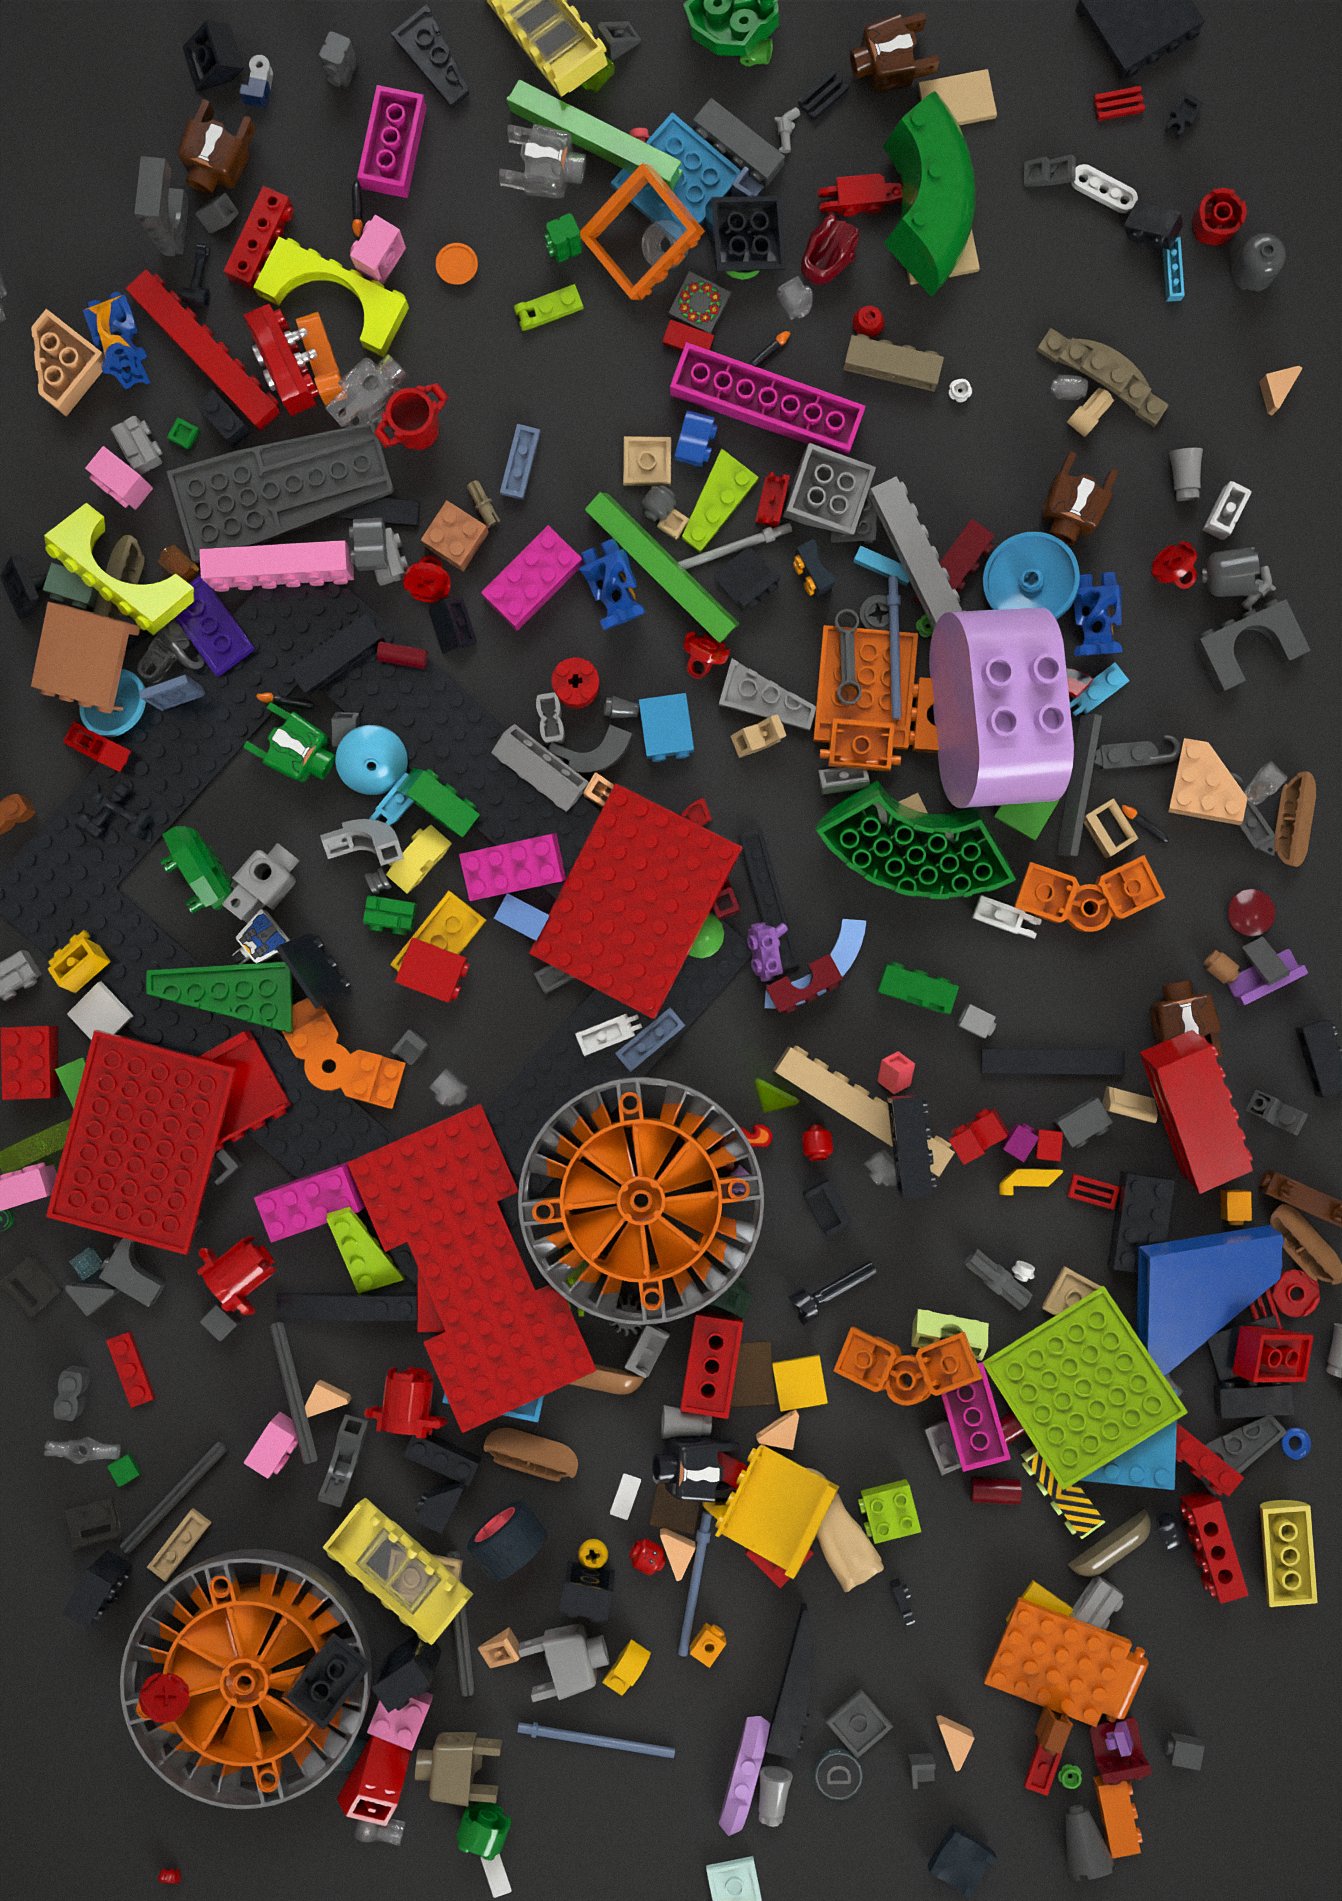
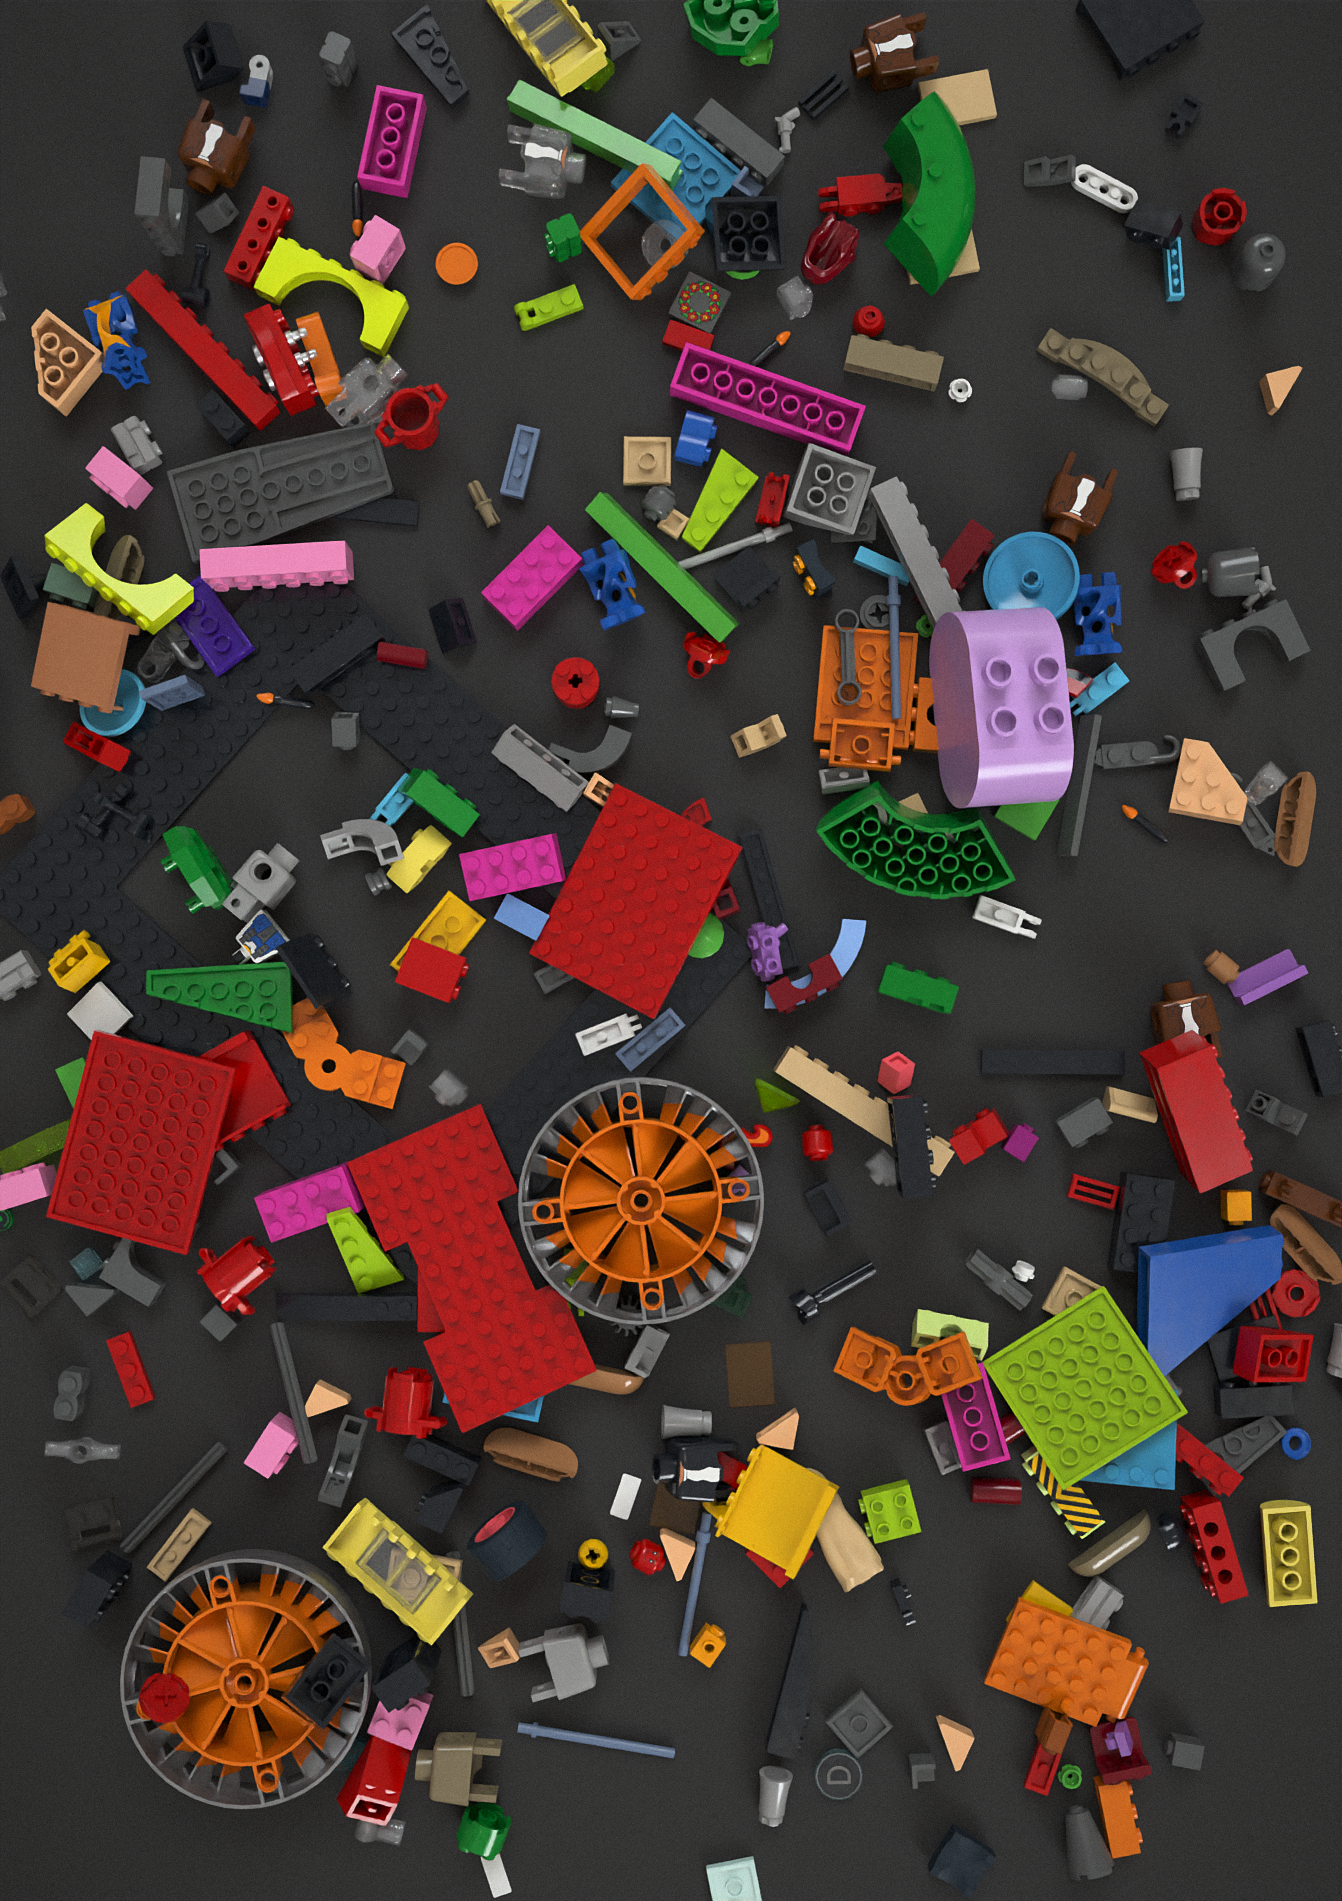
(29, 1062): red brick -> none
(124, 1469): green tile -> none
(169, 1877): red piece -> none
(177, 563): clear orange brick -> none
(183, 433): green tile -> none
(296, 748): green piece -> none
(368, 745): medium azure dish -> none
(369, 544): dark grey brick -> none
(390, 914): green brick -> none
(396, 564): light grey brick -> none
(427, 580): red tile -> none
(455, 536): nougat brick -> none
(550, 714): light grey brick -> none
(627, 1667): yellow brick -> none
(640, 133): coral plate -> none
(666, 727): dark azure brick -> none
(722, 1377): red brick -> none
(744, 1774): lavender brick -> none
(756, 695): light grey wing -> none
(799, 1383): yellow tile -> none
(976, 1021): light grey brick -> none
(1028, 1177): yellow piece -> none
(1049, 1144): red panel -> none
(1087, 415): tan piece -> none
(1101, 836): tan tile -> none
(1114, 895): orange plate -> none
(1134, 91): red tile -> none
(1227, 510): white brick -> none
(1251, 912): dark red dish -> none
(1265, 961): dark grey tile -> none

